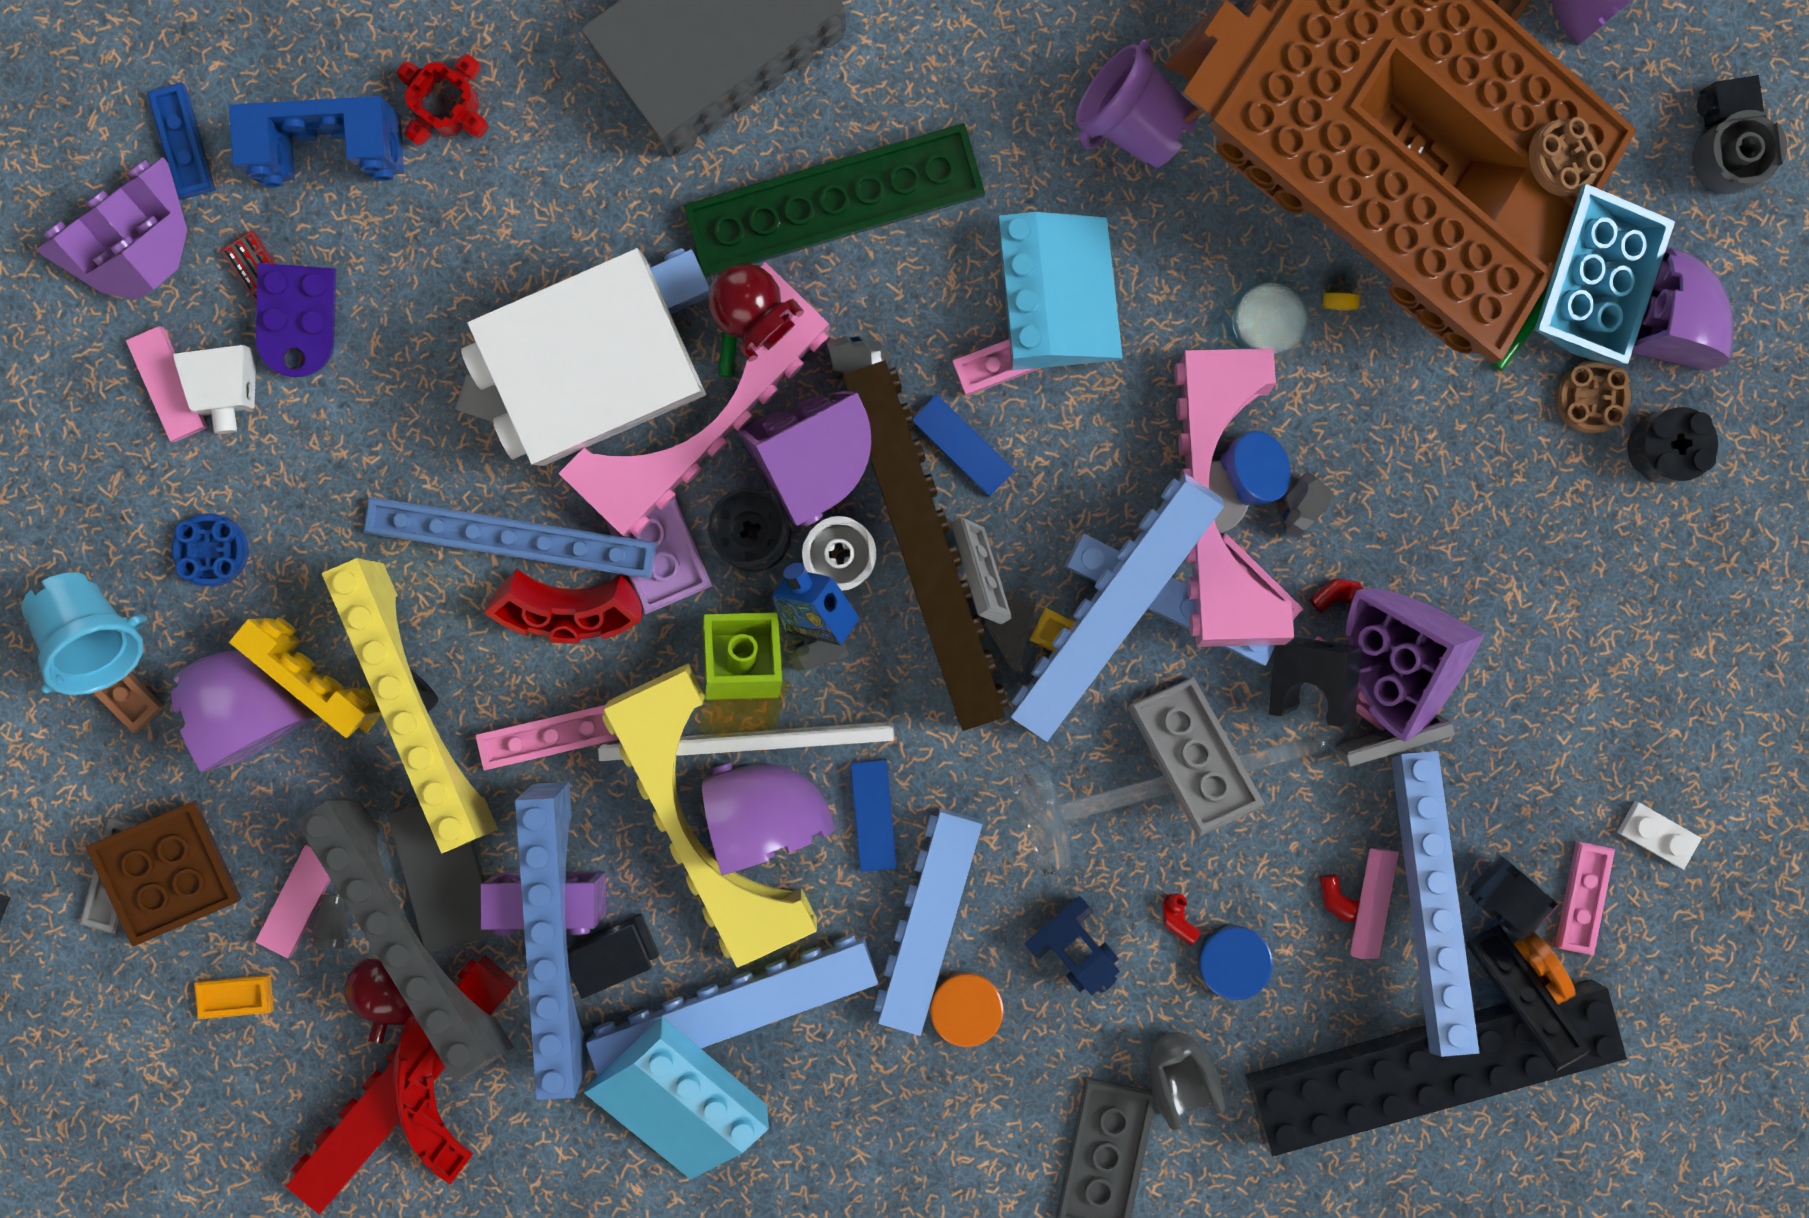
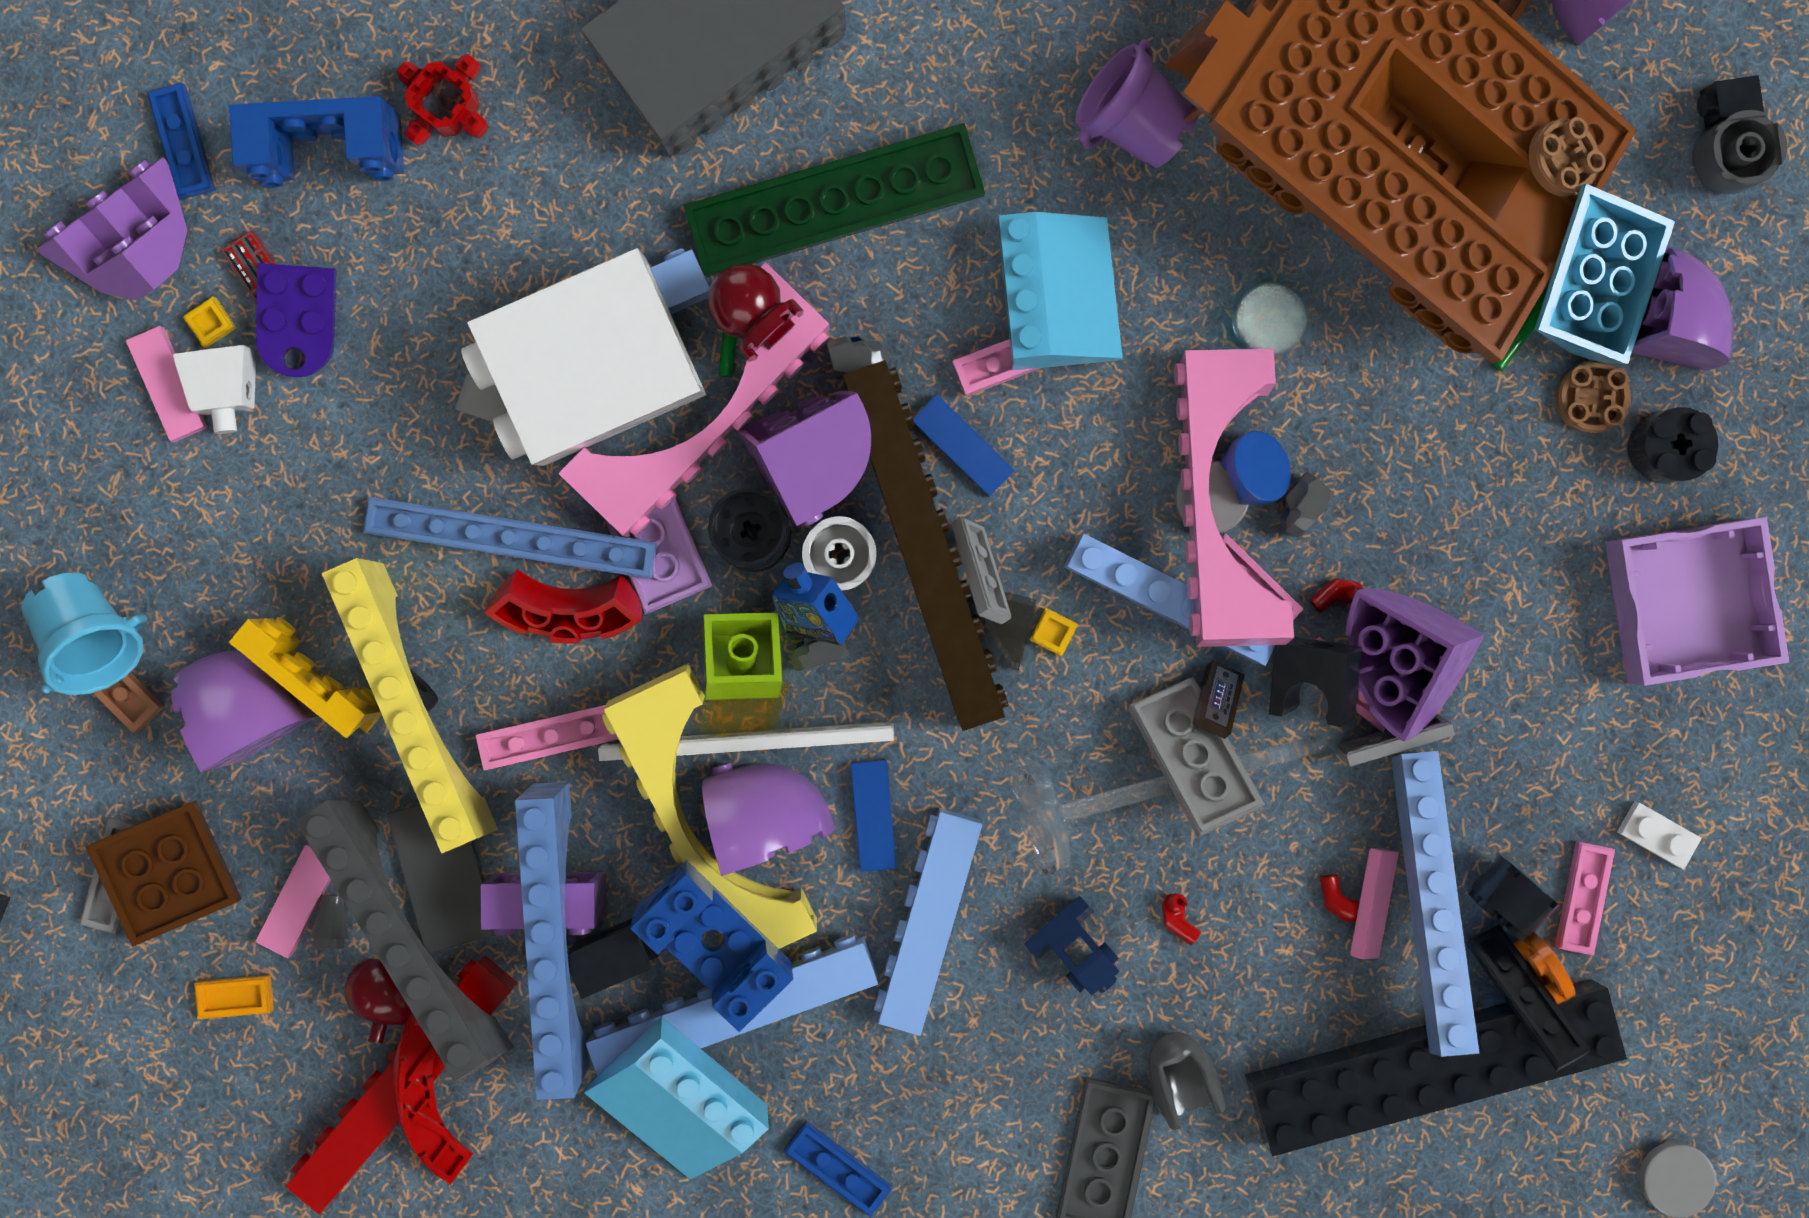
(209, 322): none -> yellow tile
(209, 550): blue tile -> none
(739, 972): none -> blue plate
(838, 1168): none -> blue tile
(966, 1009): orange tile -> none
(1117, 605): light blue brick -> none
(1218, 699): none -> tile
(1235, 962): blue tile -> none
(1341, 301): yellow tile -> none
(1677, 1179): none -> light grey tile
(1696, 601): none -> lavender tile

